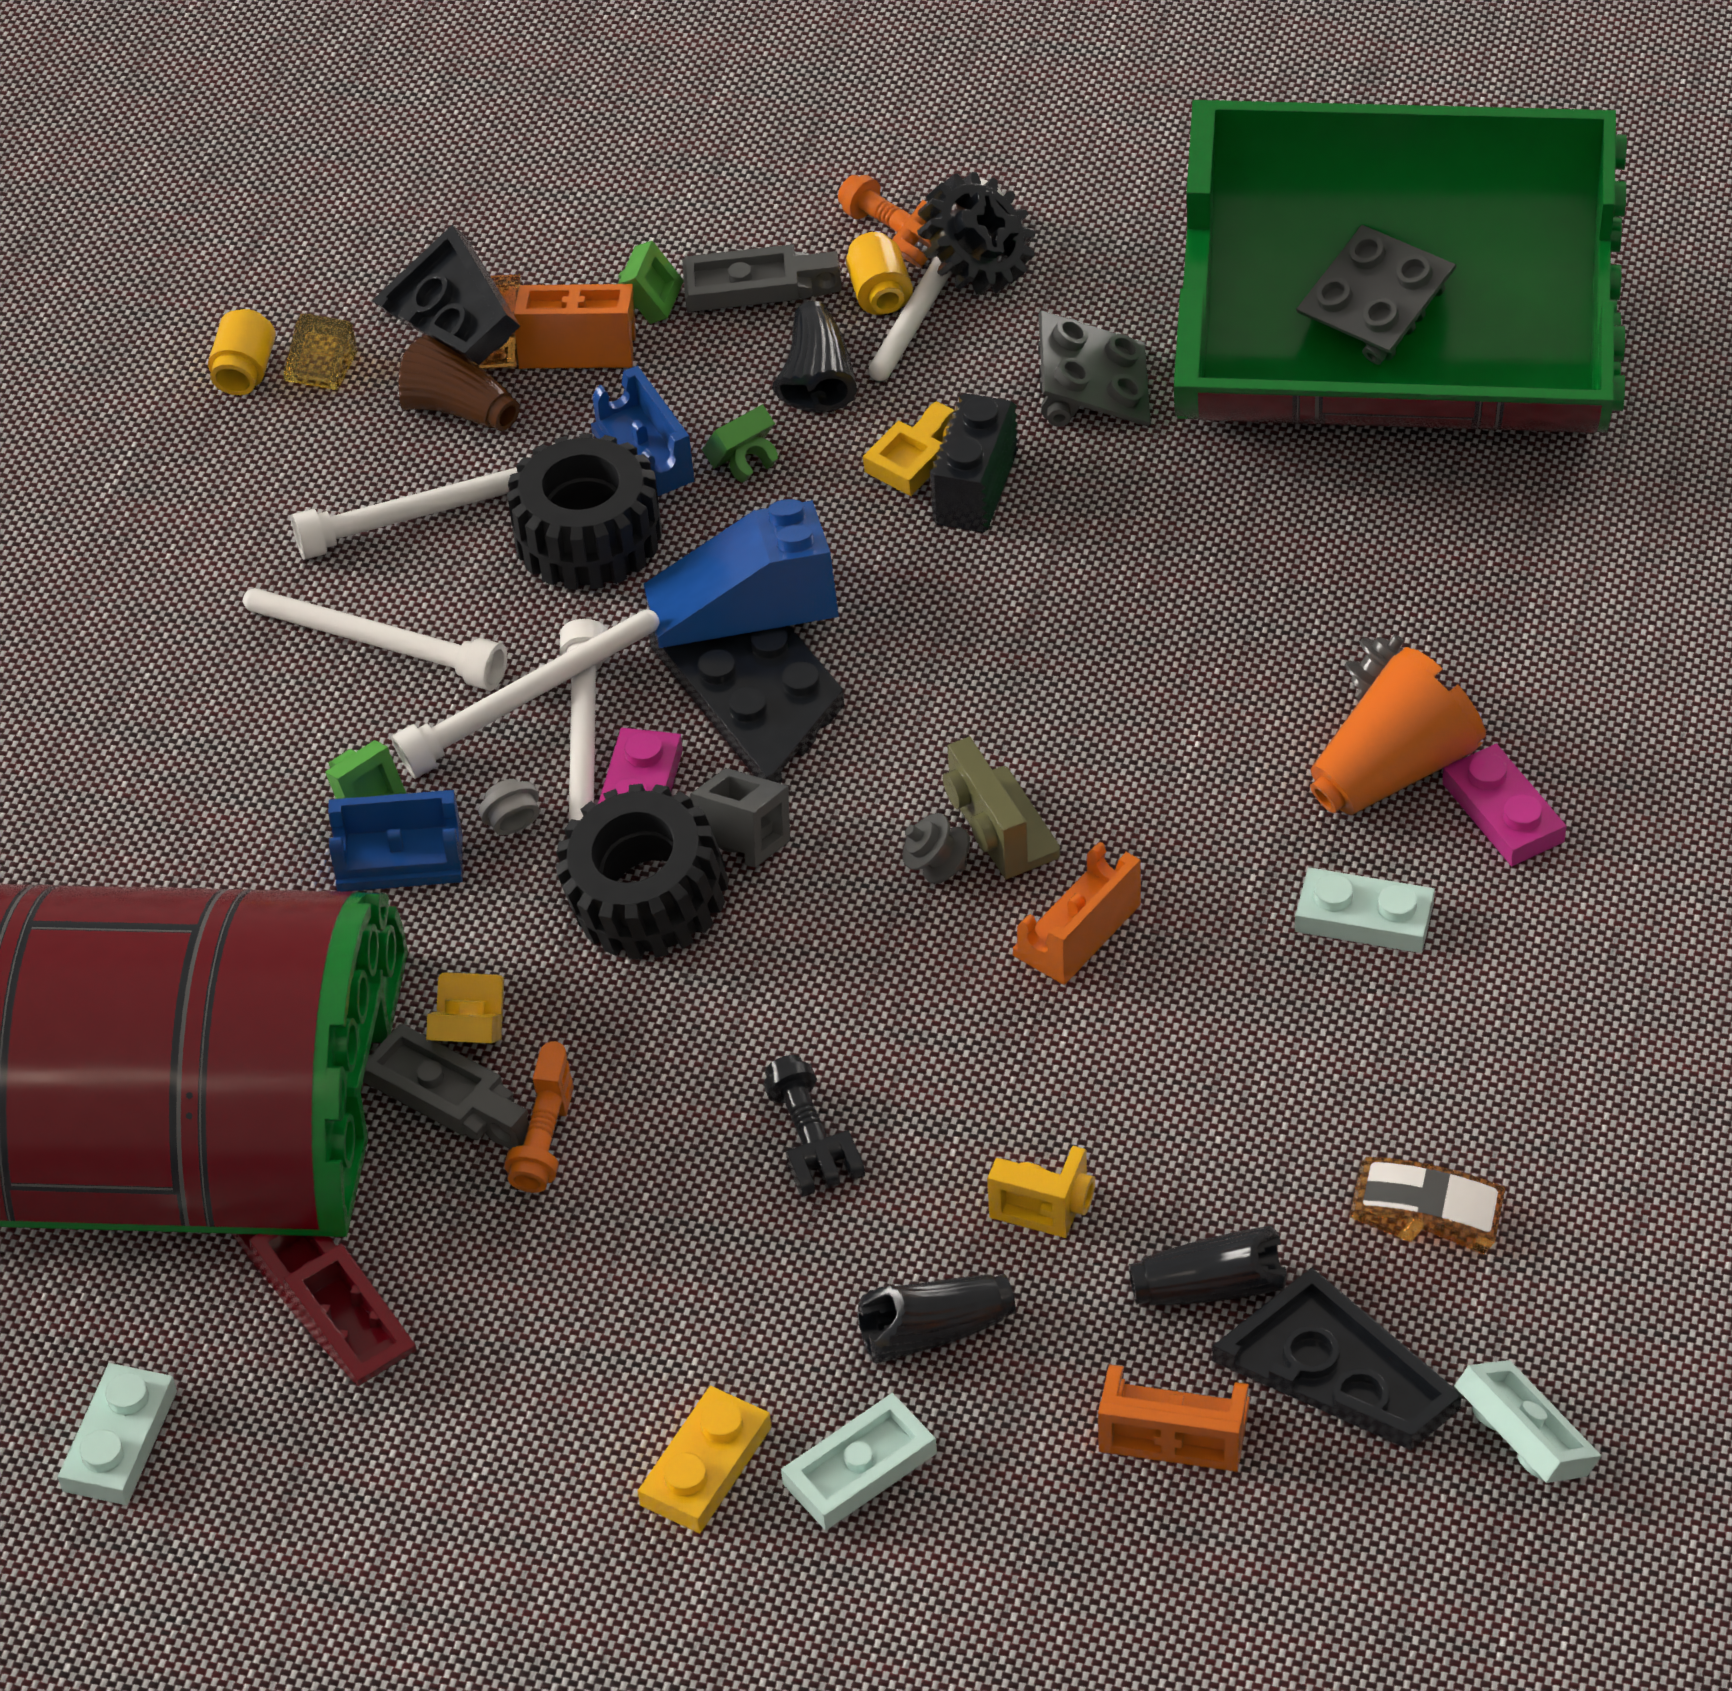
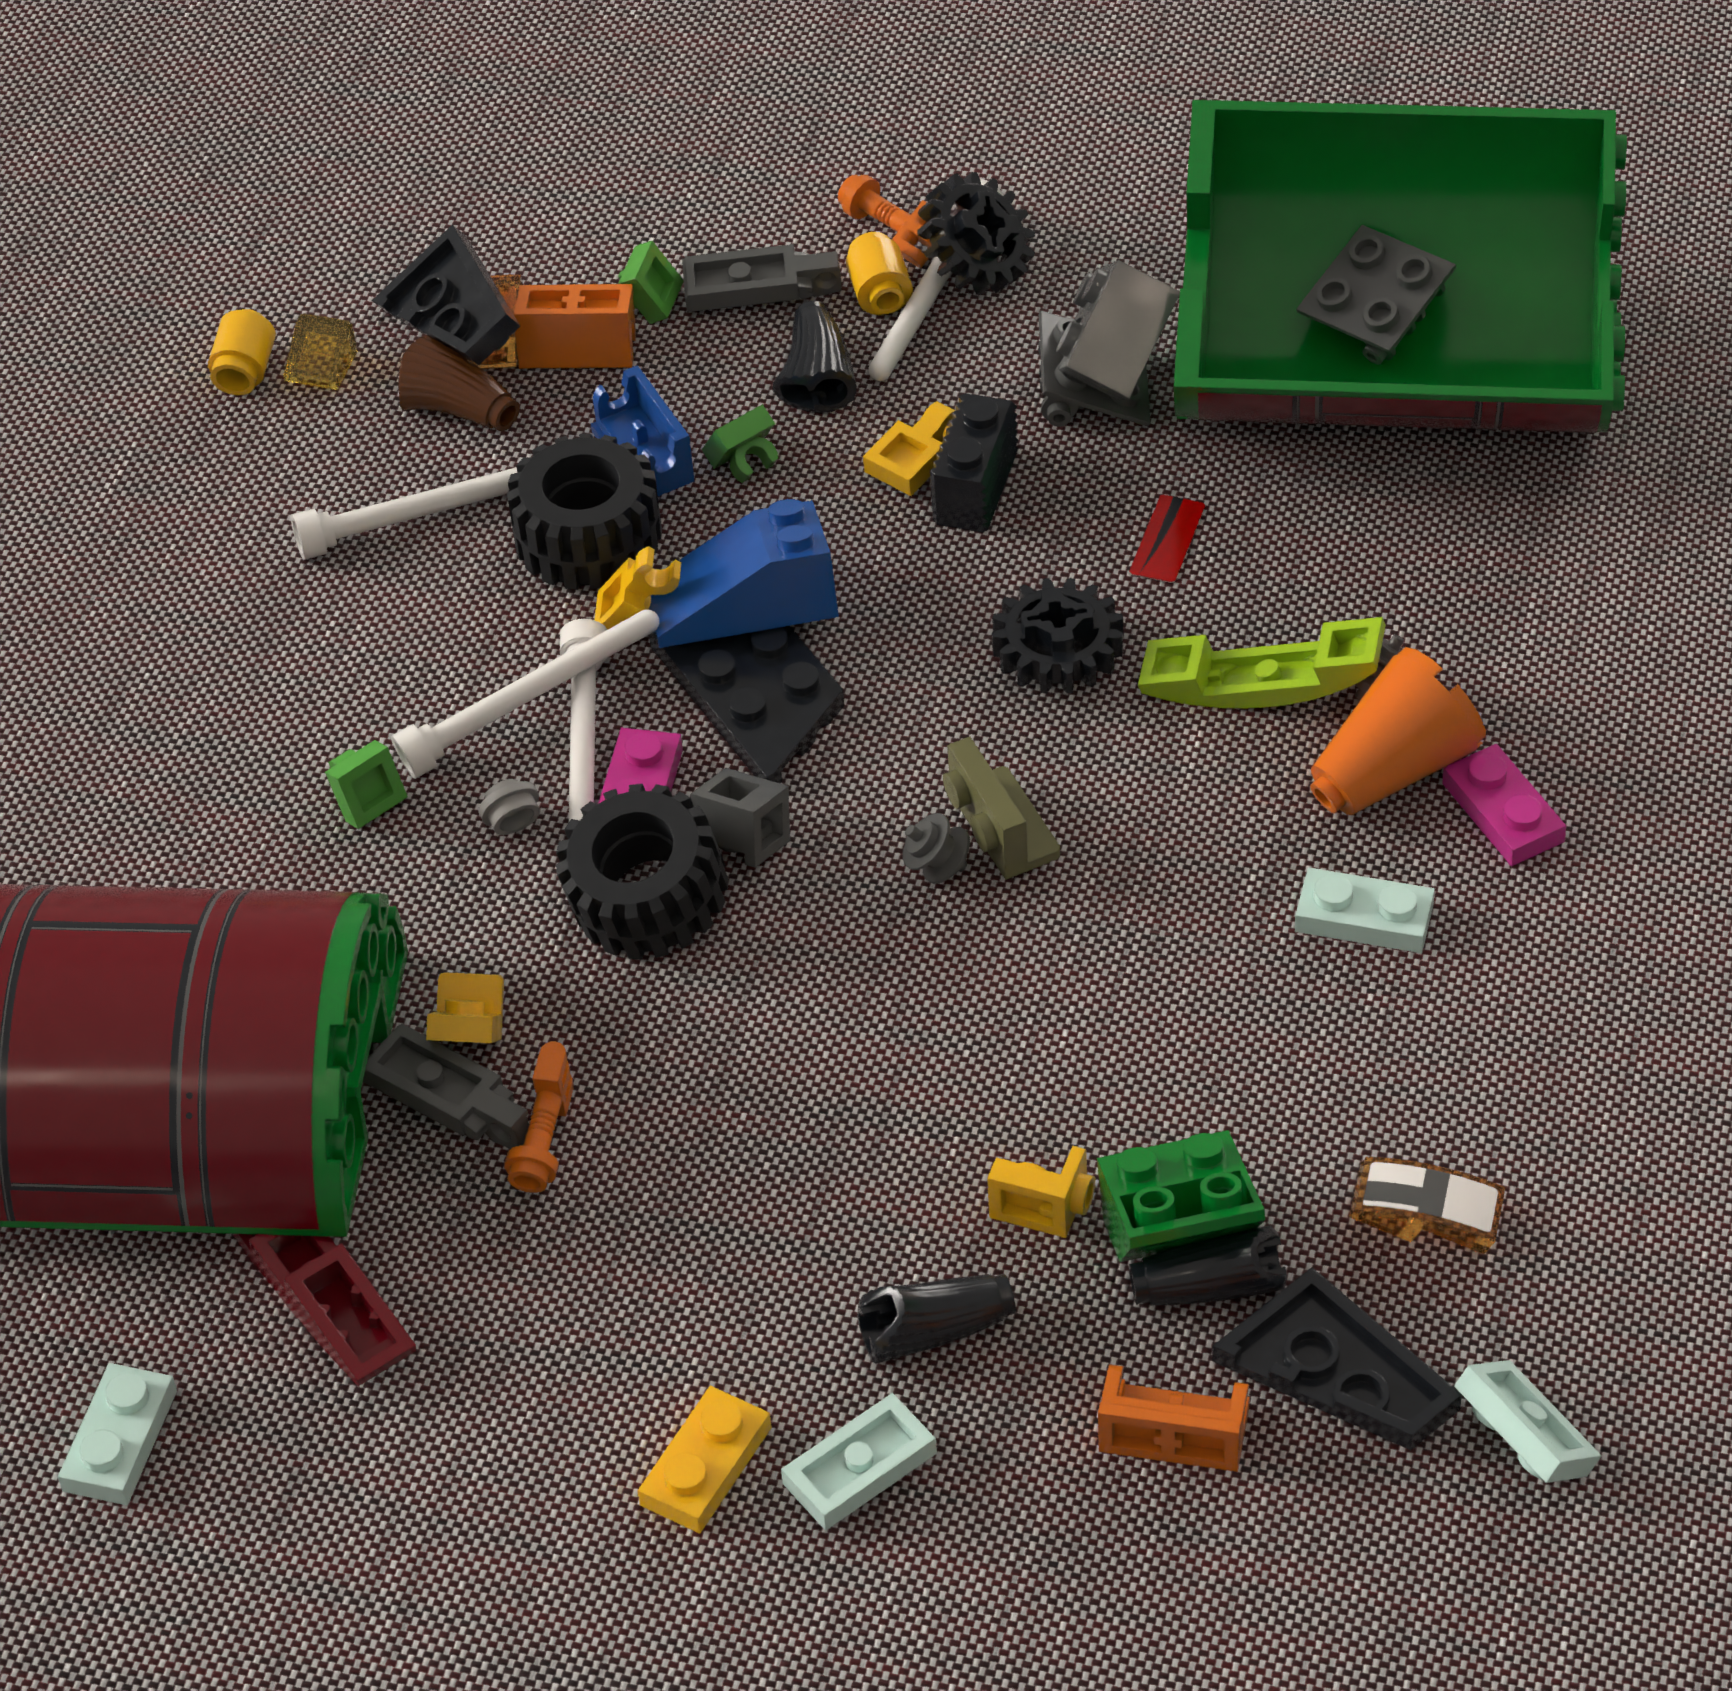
(396, 840): blue hinge -> none
(478, 662): white piece -> none
(631, 586): none -> yellow plate
(790, 1082): black hinge -> none
(1057, 635): none -> black gear
(1081, 917): orange hinge -> none
(1118, 327): none -> dark grey brick
(1167, 538): none -> red sticker
(1176, 1194): none -> green slope
(1262, 676): none -> lime slope

